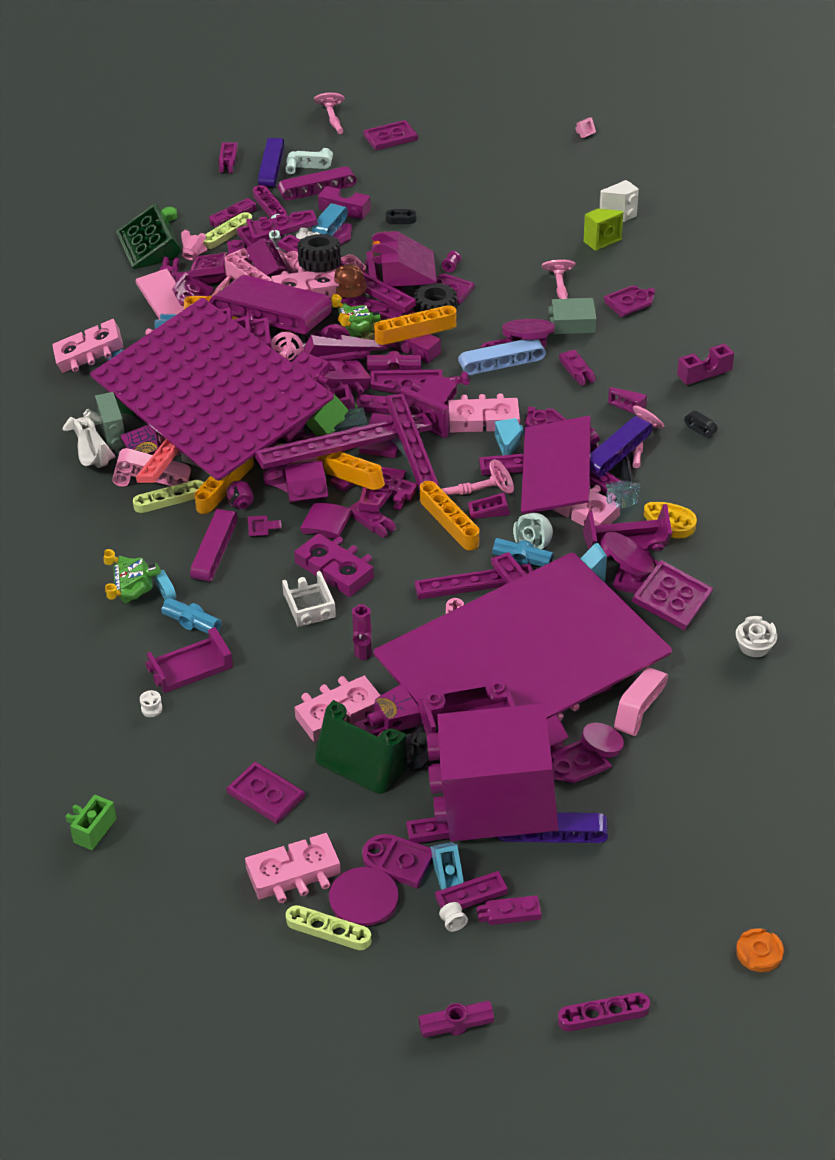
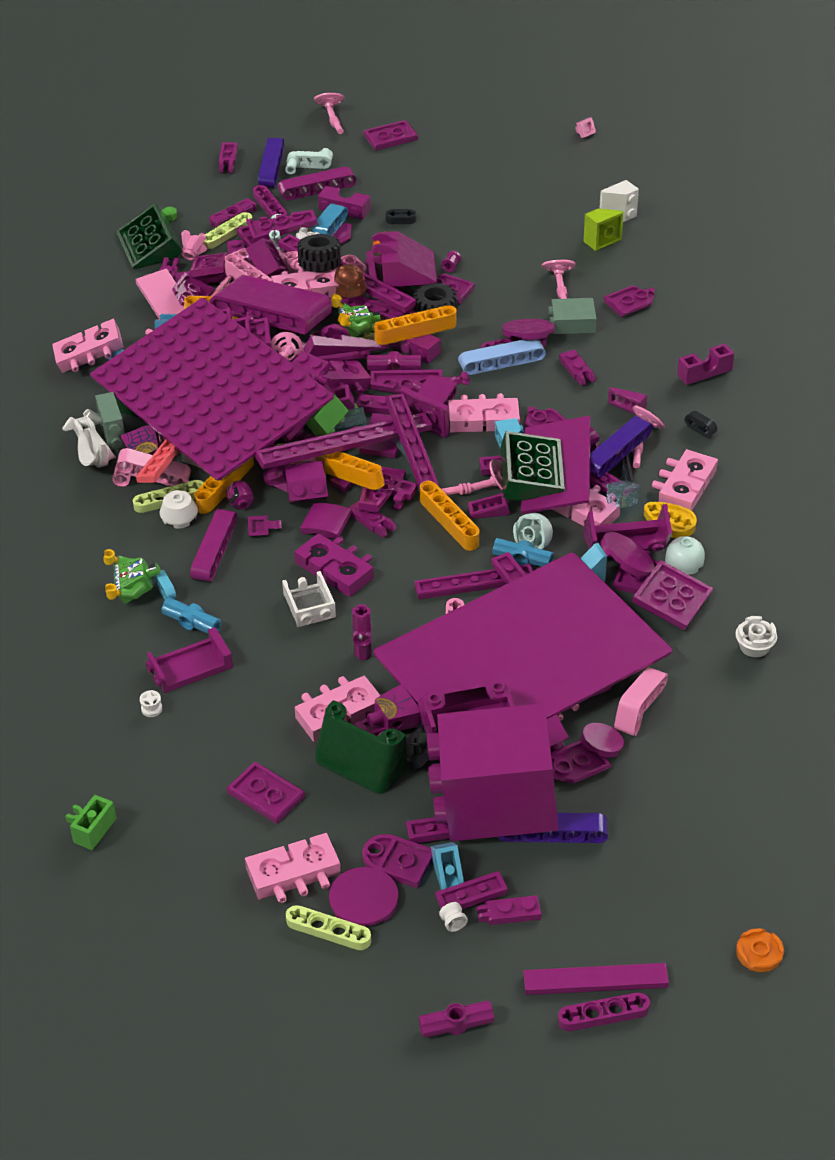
(178, 509): none -> white cone
(530, 466): none -> dark green slope
(595, 978): none -> magenta tile
(685, 554): none -> light aqua cylinder
(687, 480): none -> bright pink piece

